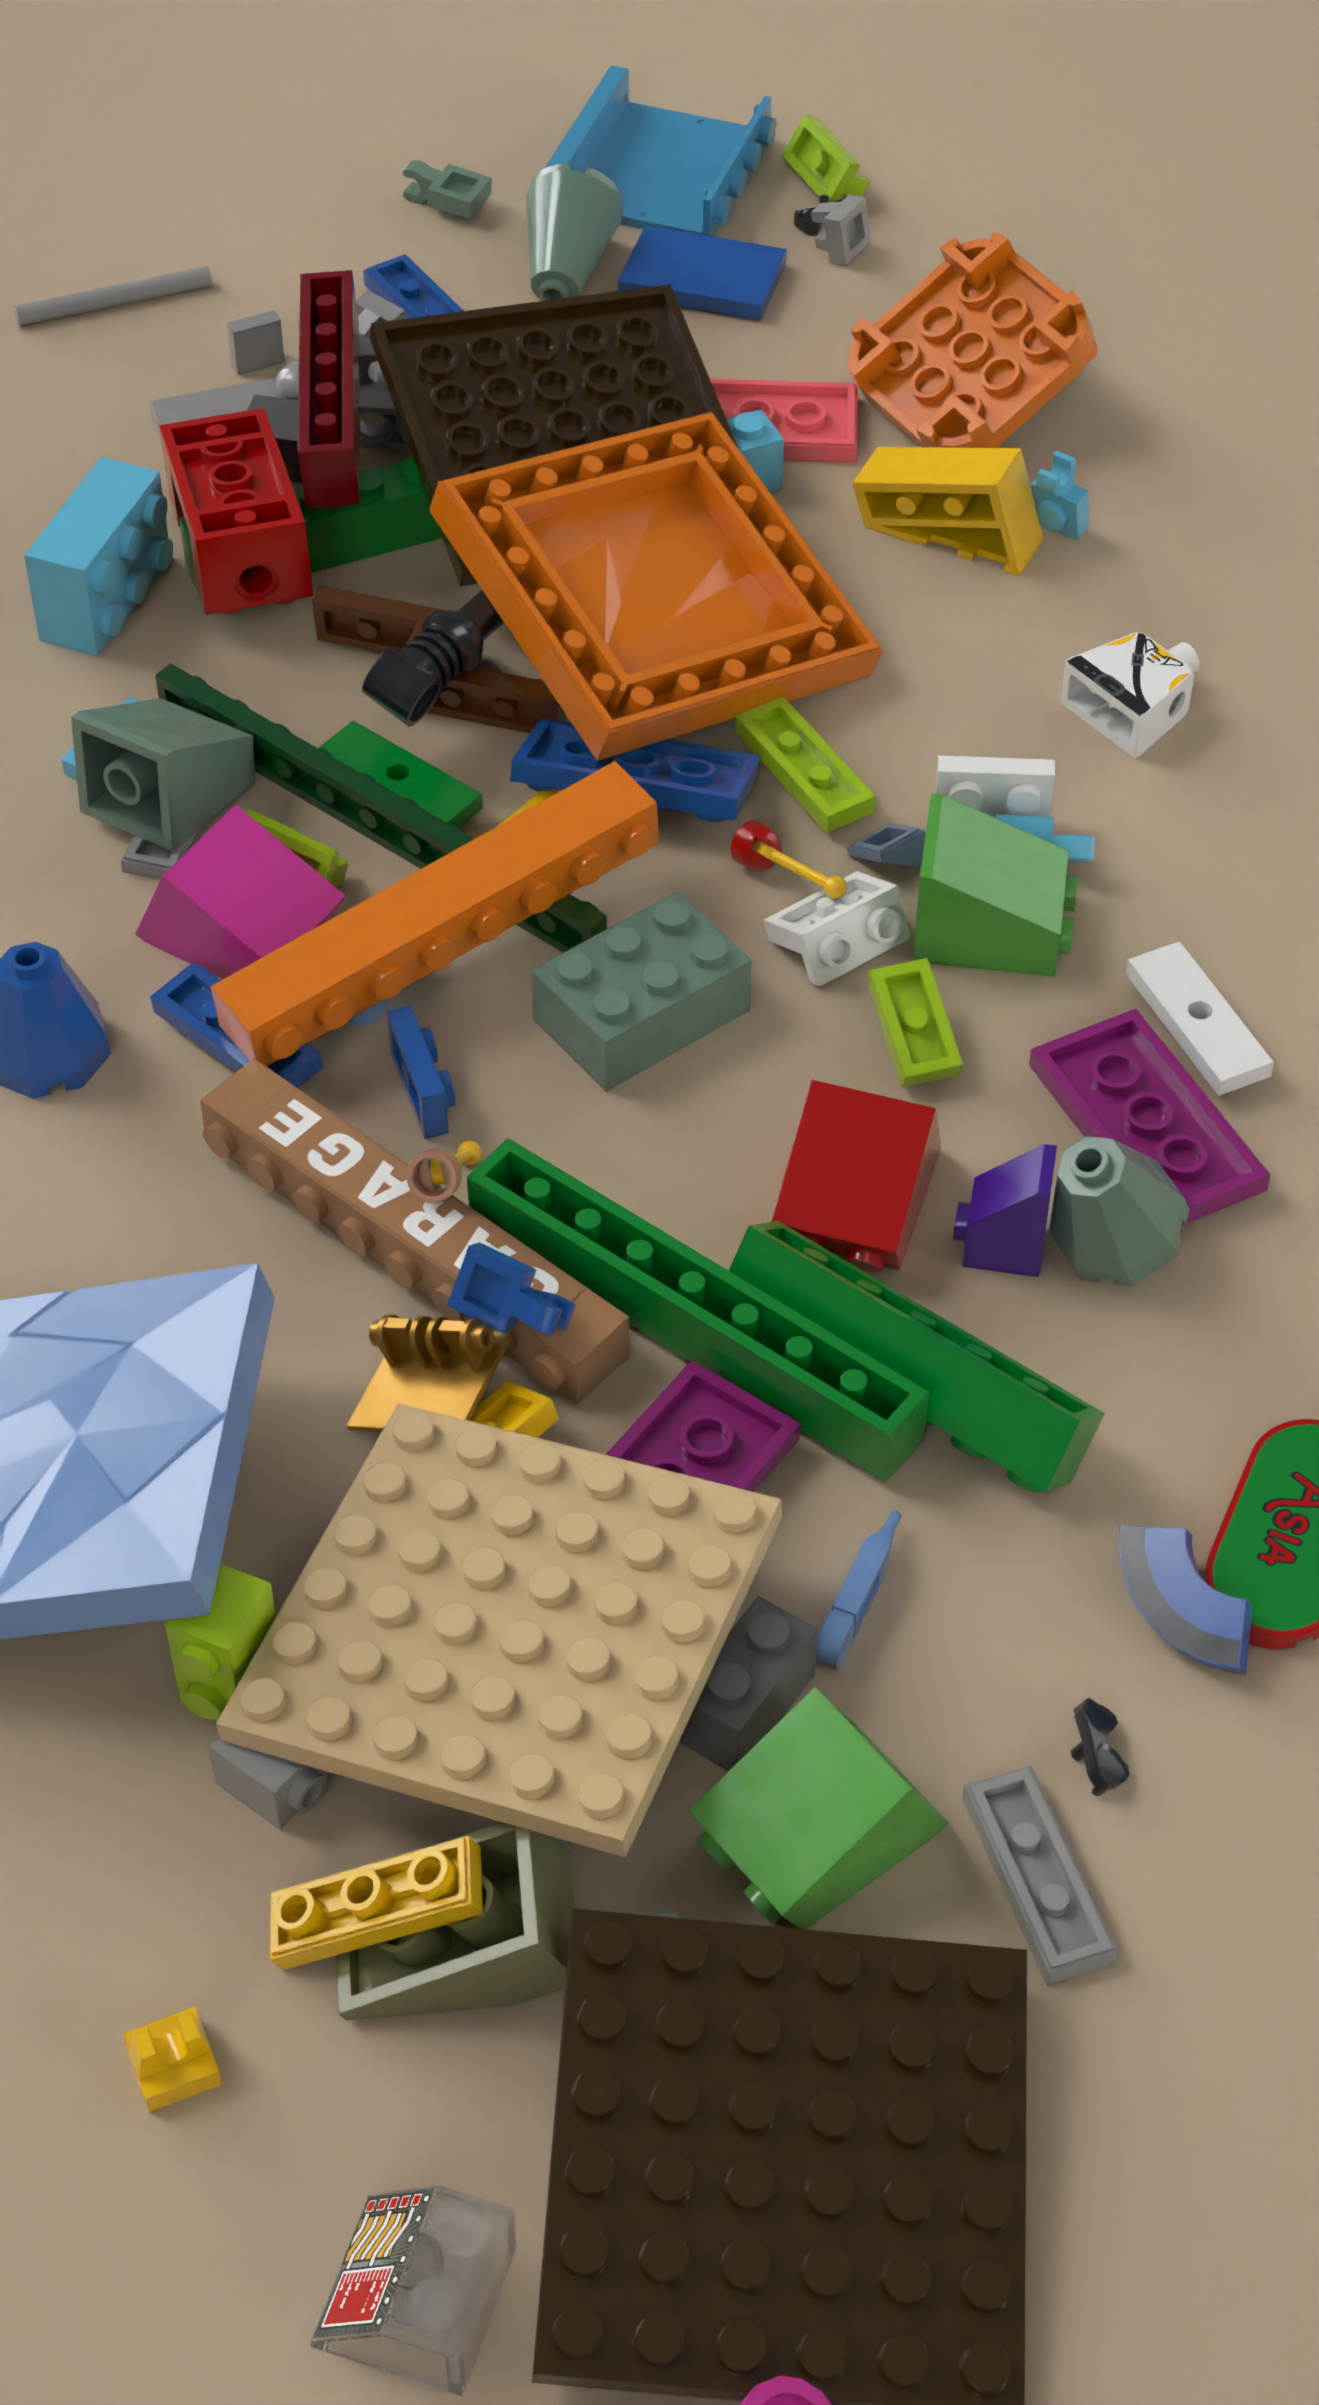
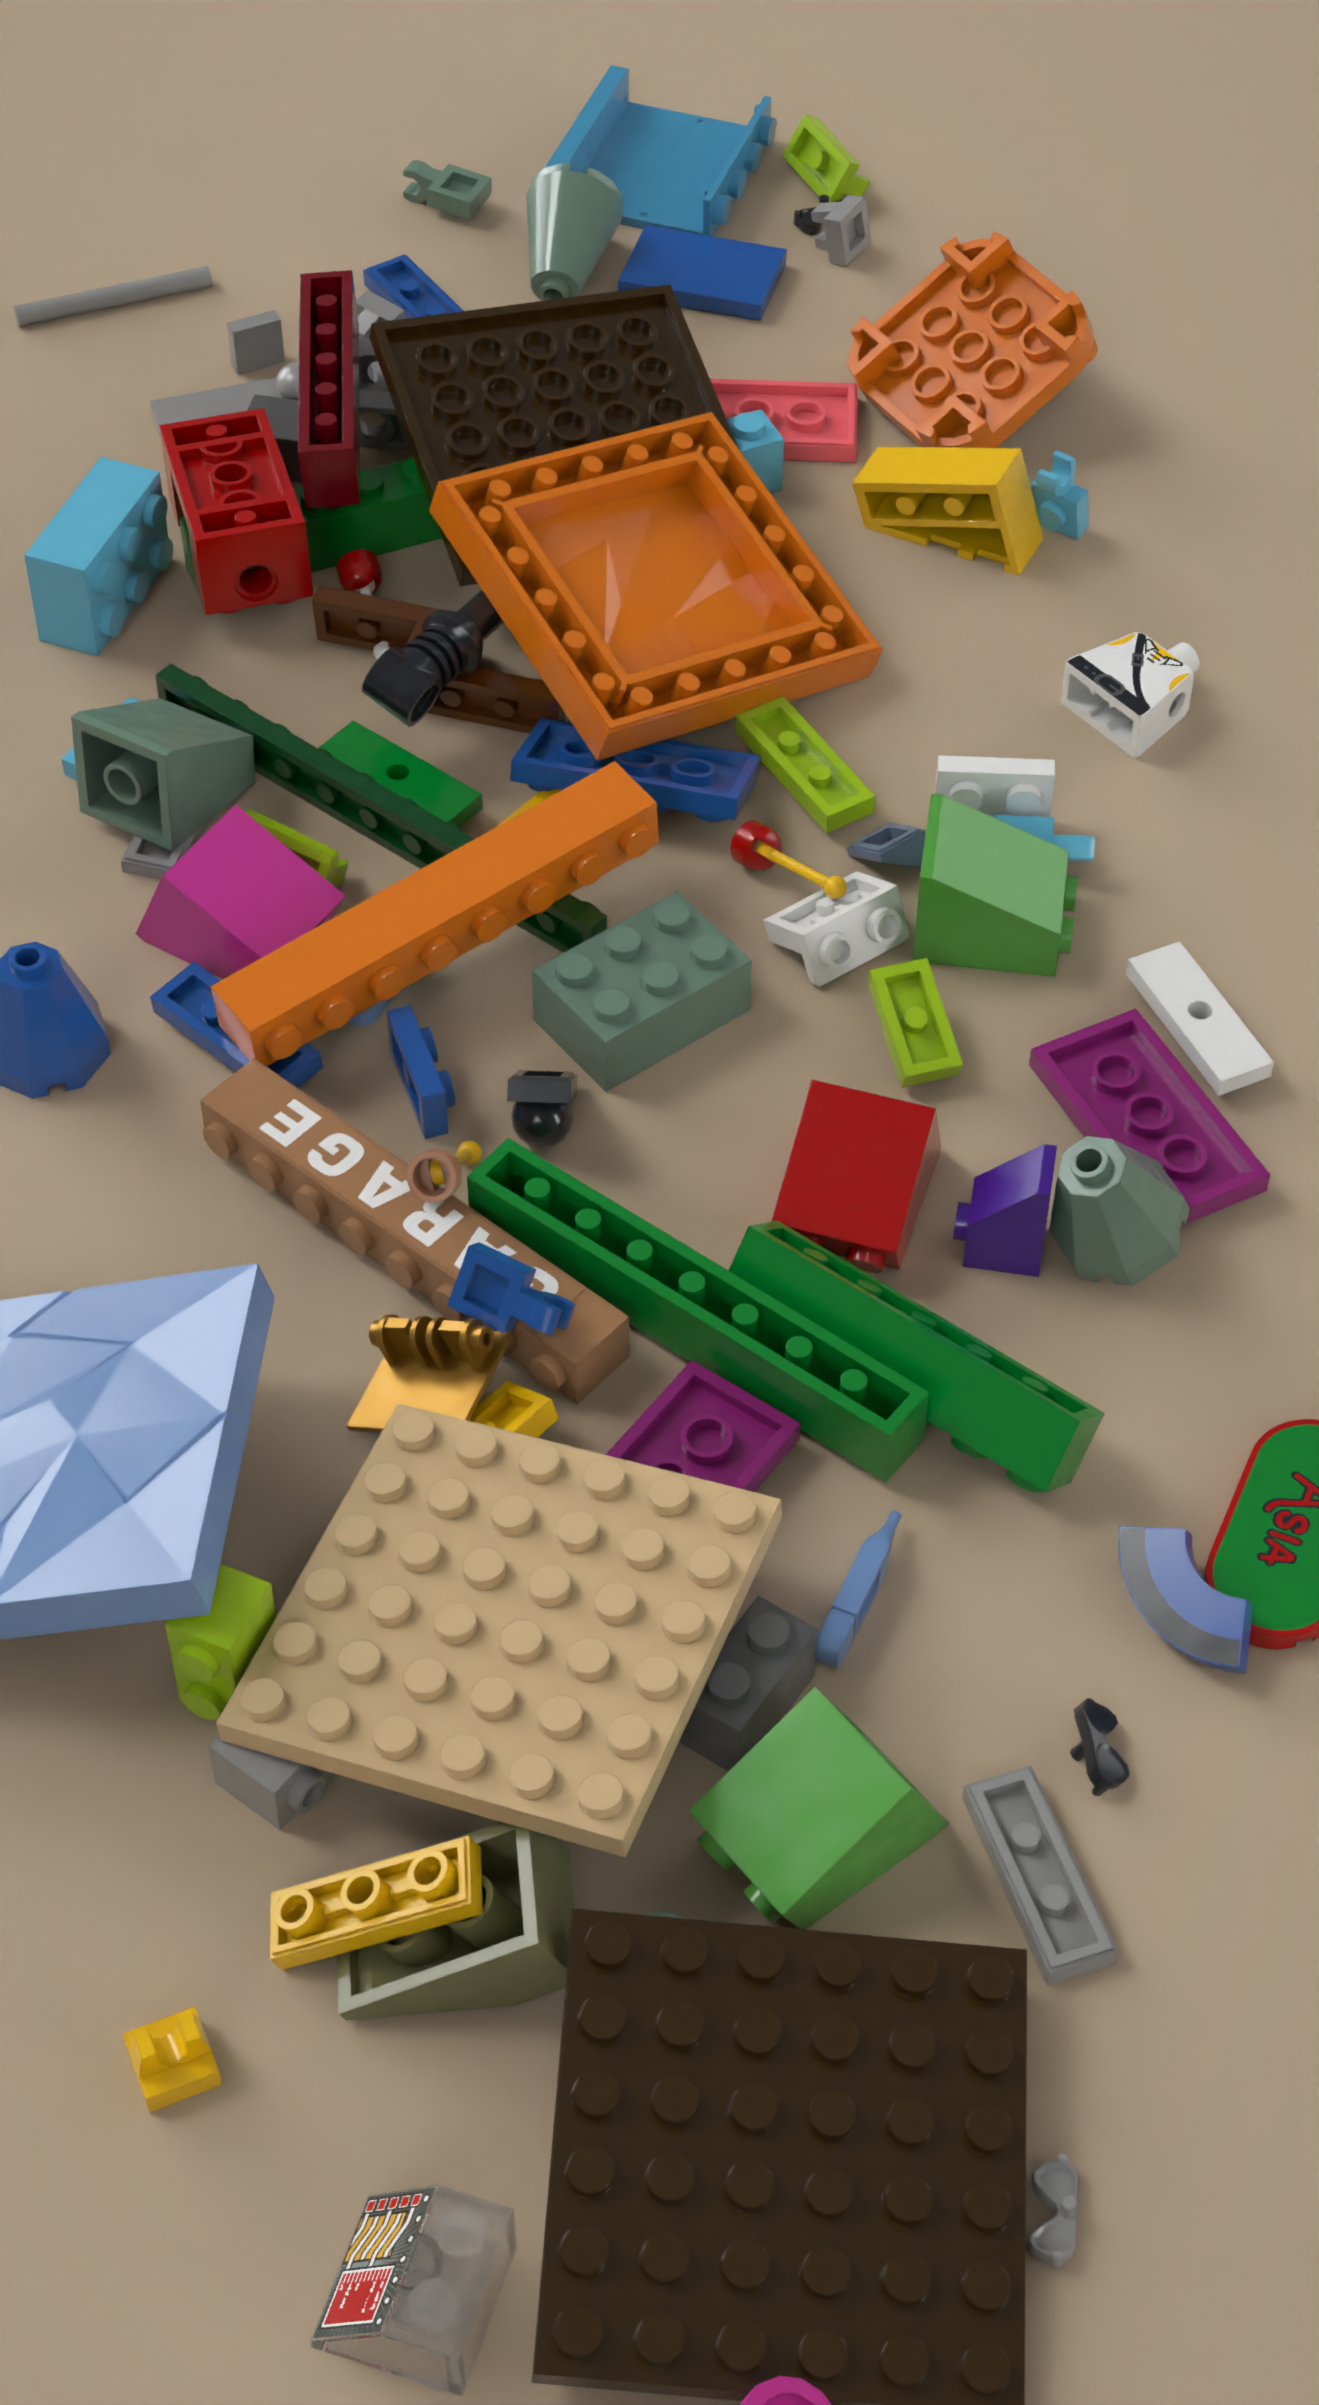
(362, 574): none -> red hinge
(542, 1105): none -> black tile
(1057, 2187): none -> light grey piece

